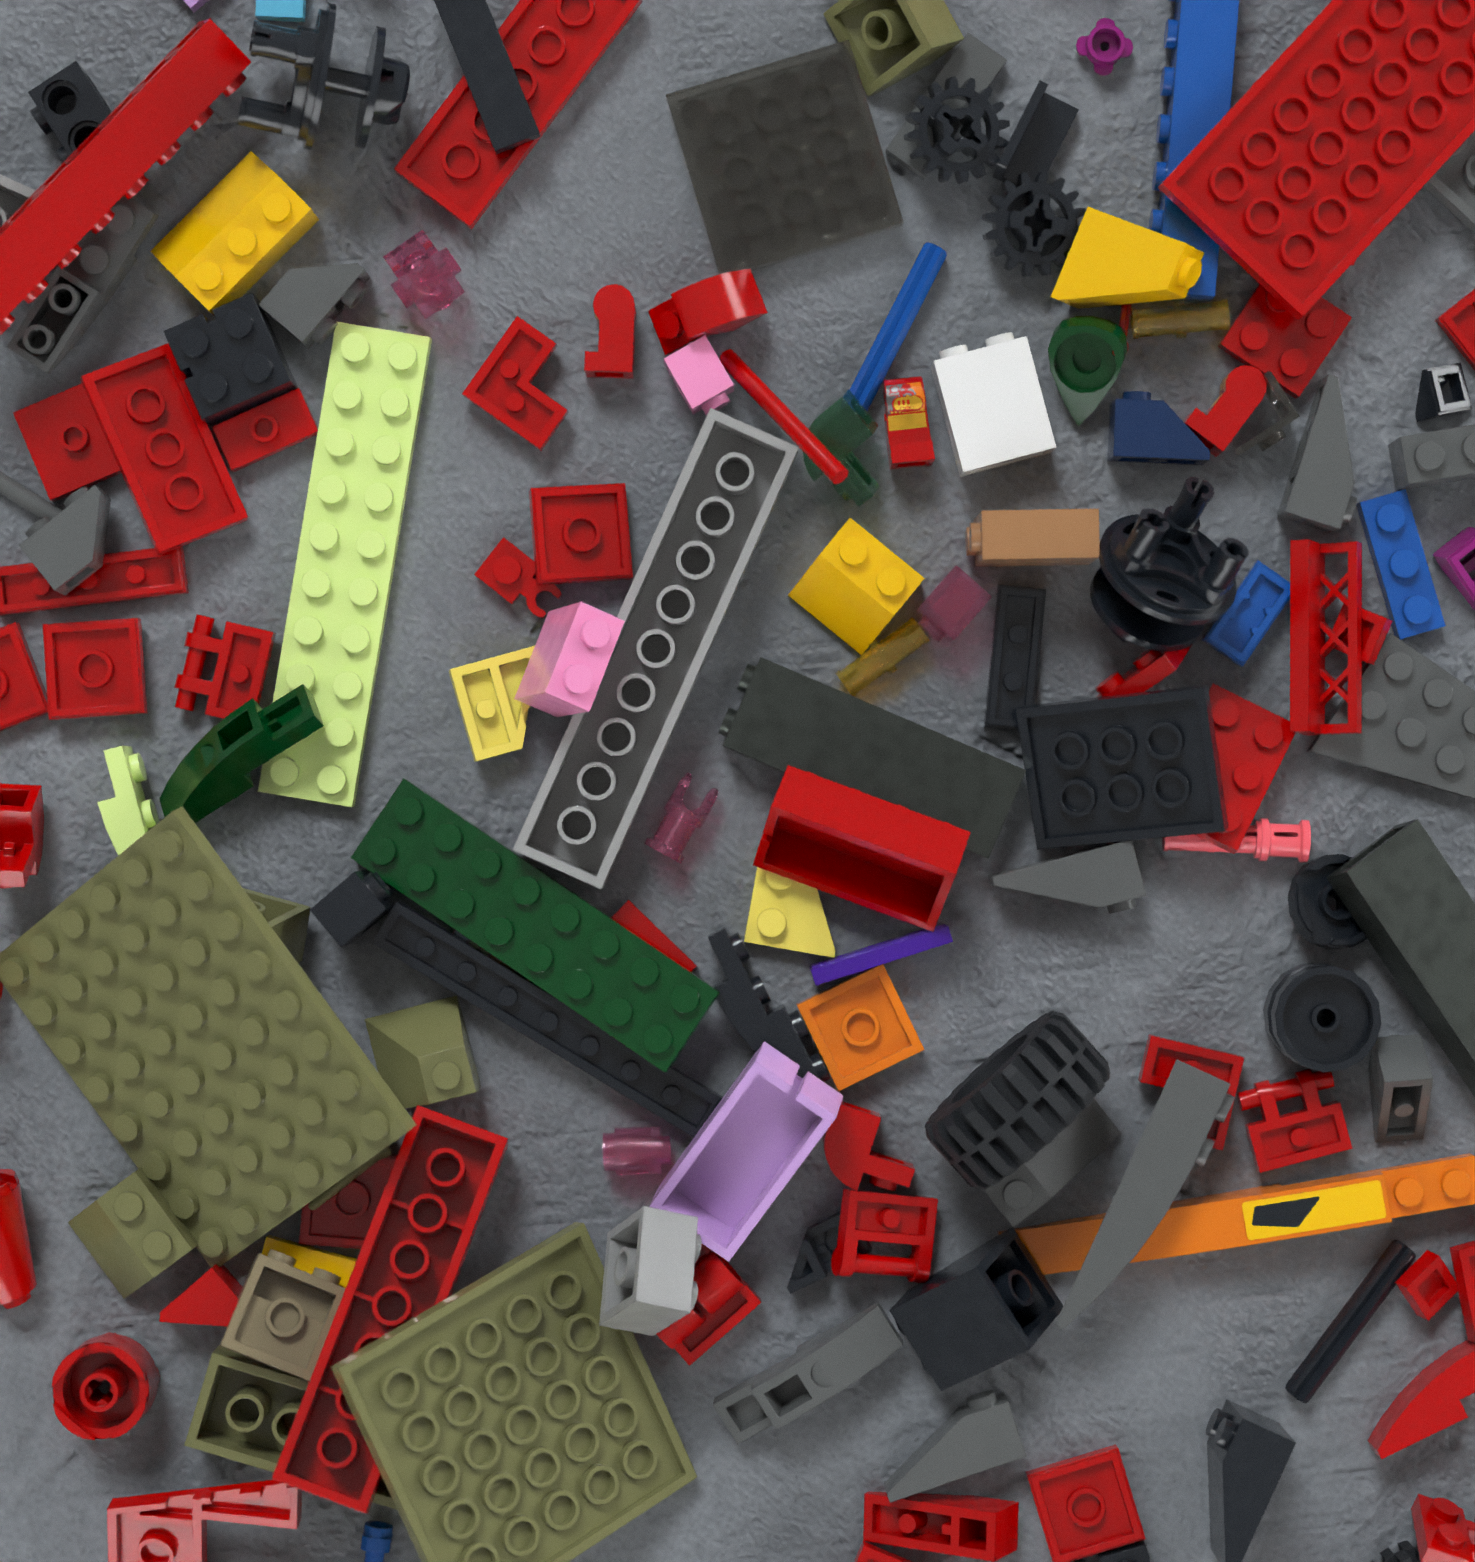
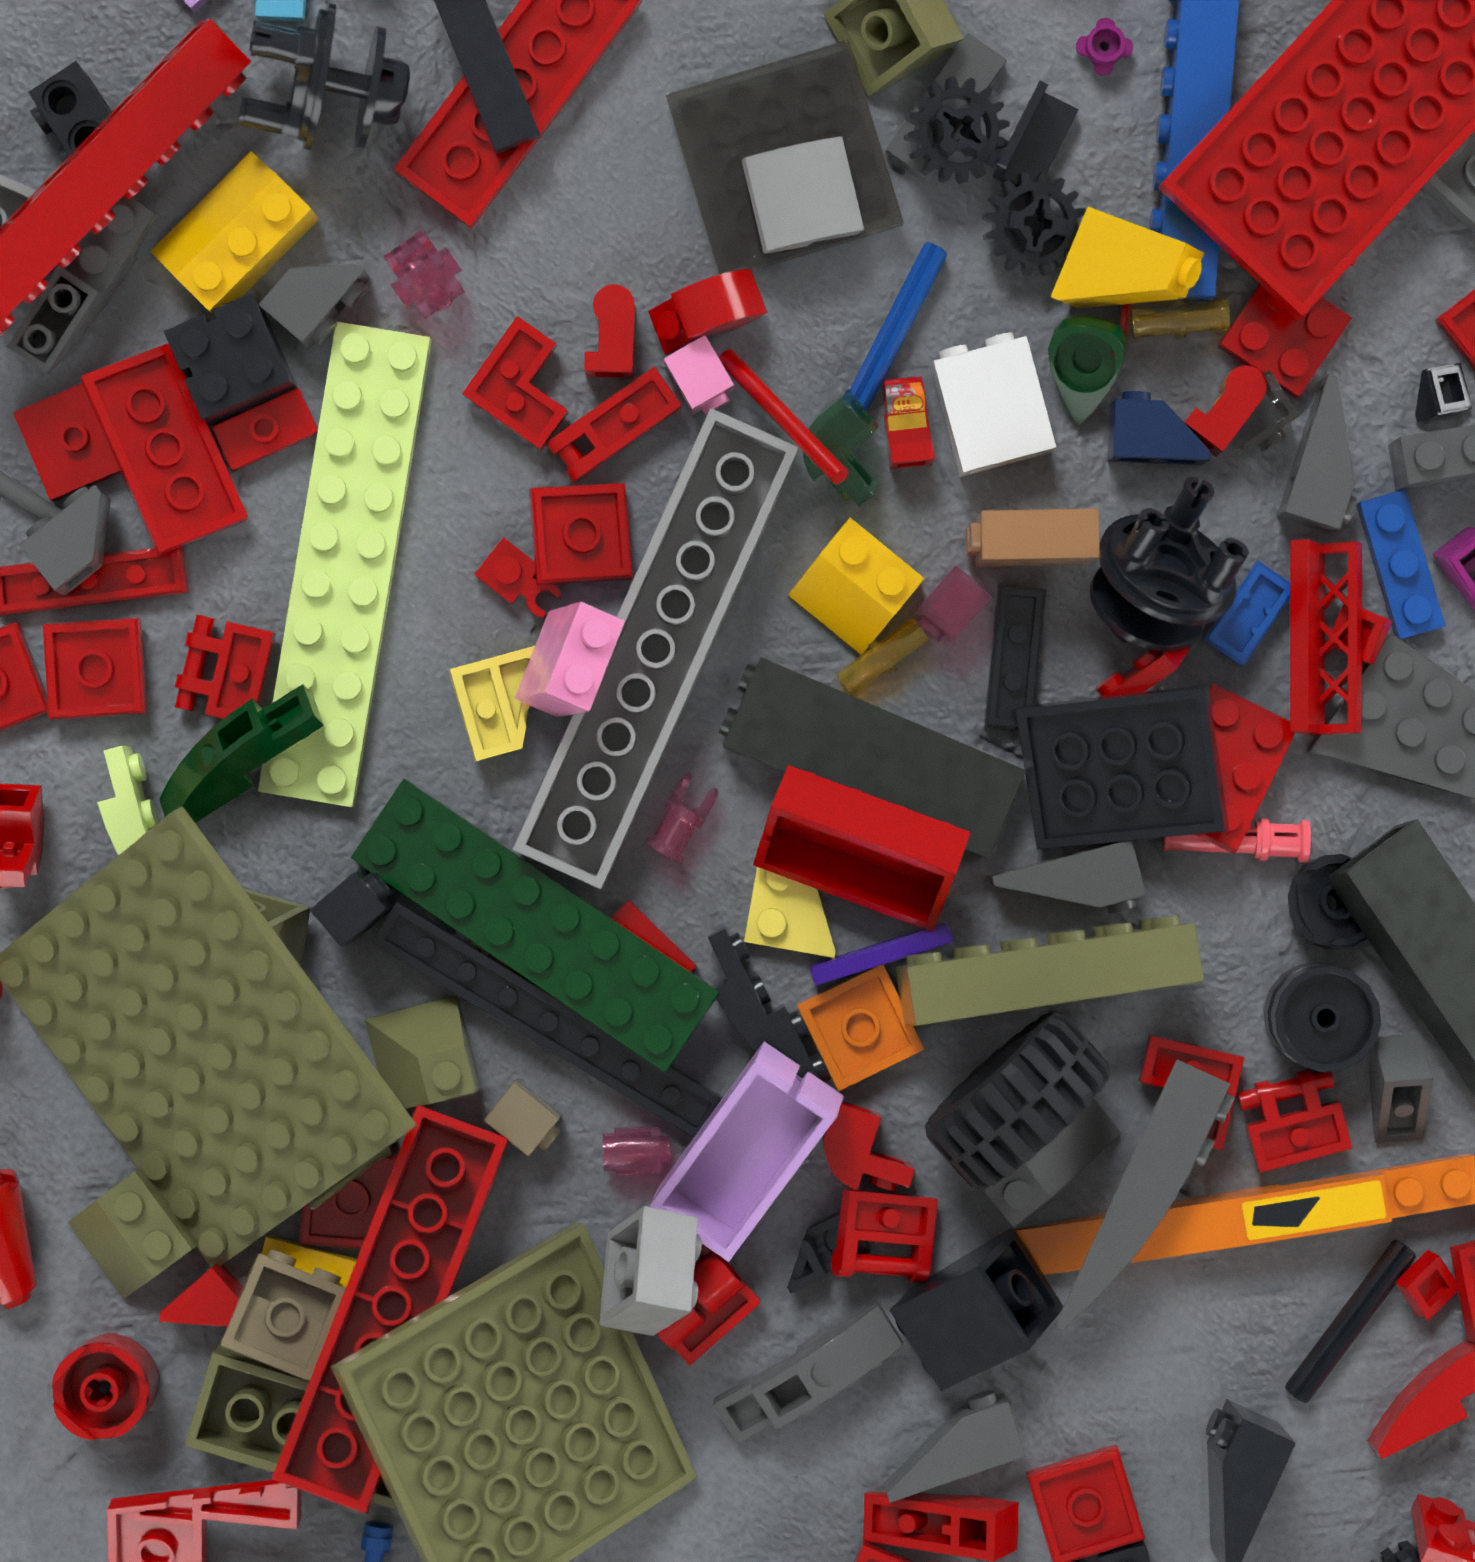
(525, 1119): none -> dark tan brick
(615, 424): none -> red plate
(802, 194): none -> light grey slope
(1049, 973): none -> olive brick

